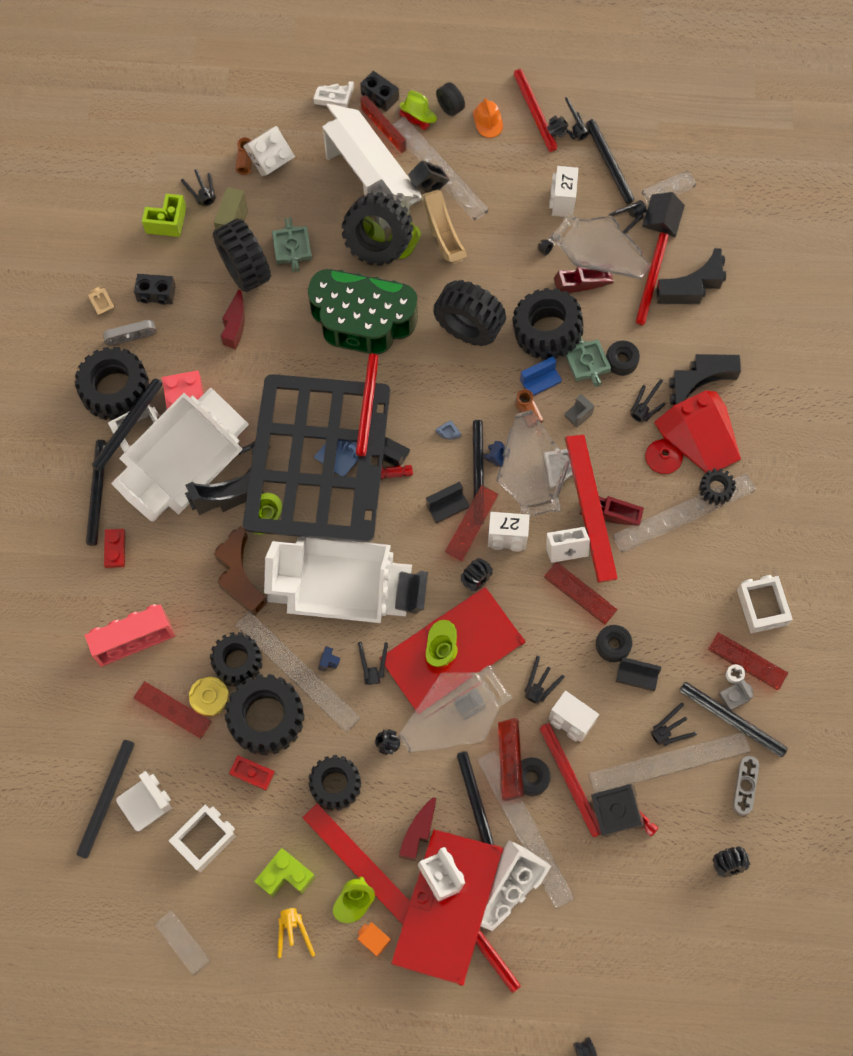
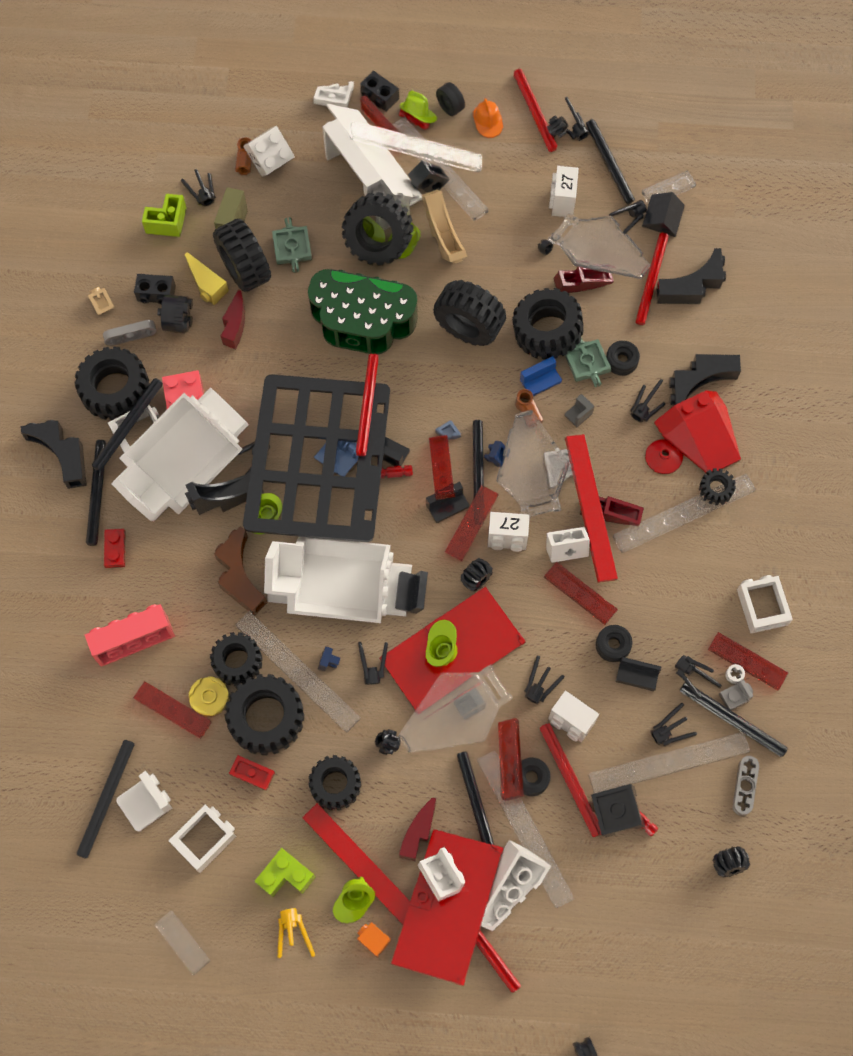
(68, 451): none -> black arch
(176, 313): none -> black piece
(210, 285): none -> light yellow slope
(415, 146): none -> clear tile
(441, 467): none -> clear red tile
(687, 666): none -> black plant

